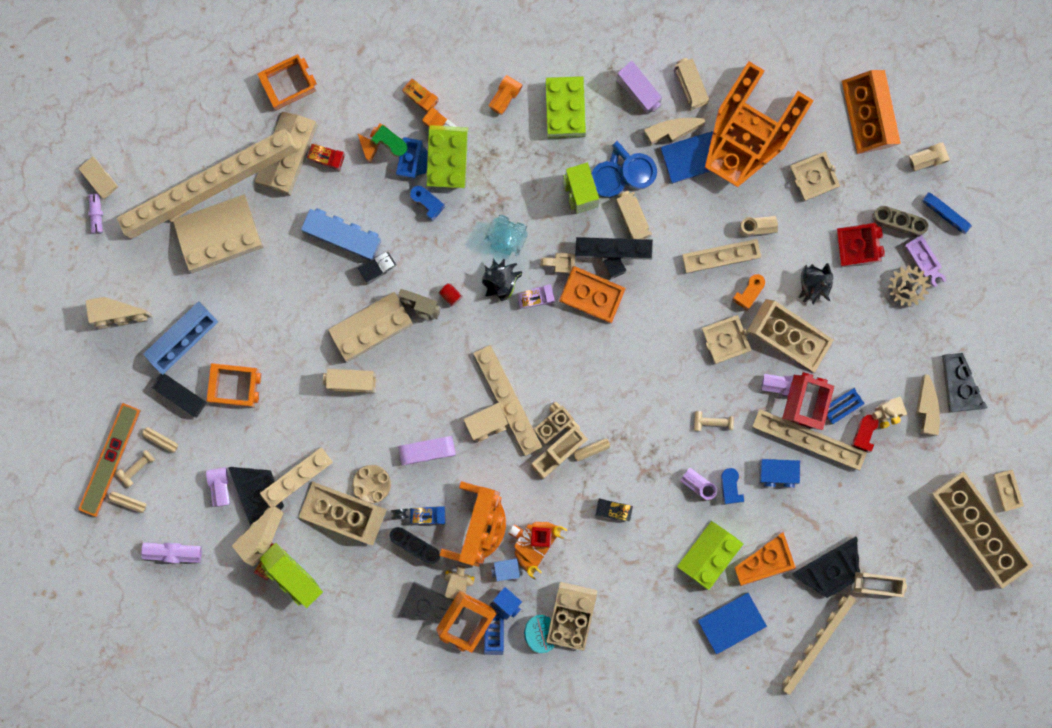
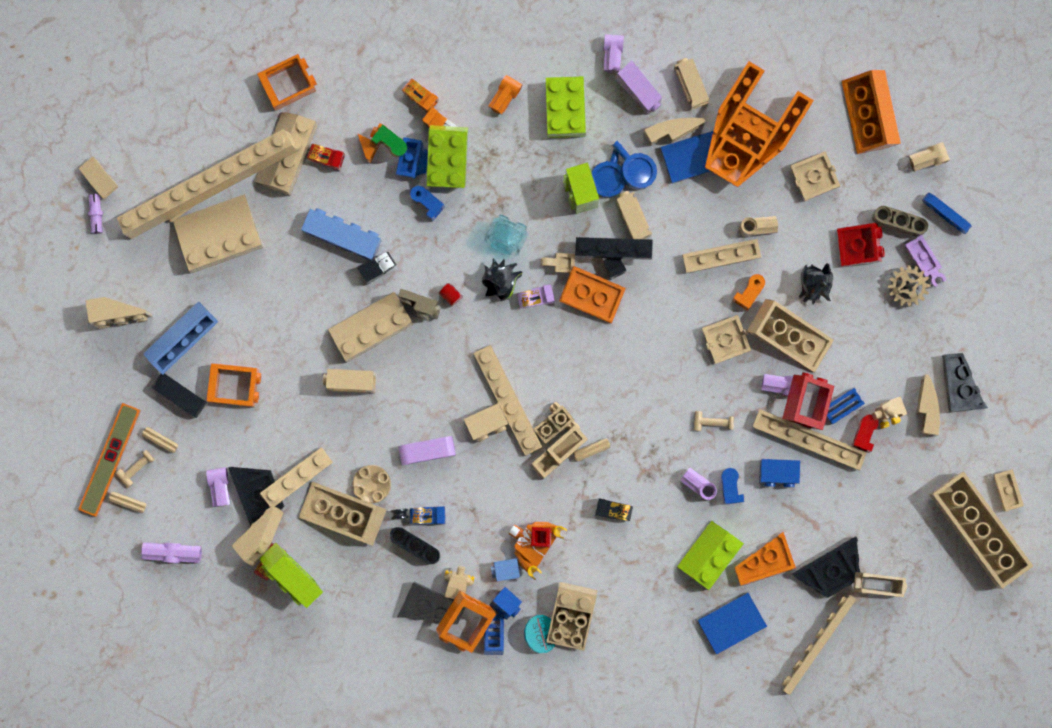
(476, 535): orange piece -> none
(613, 47): none -> lavender piece

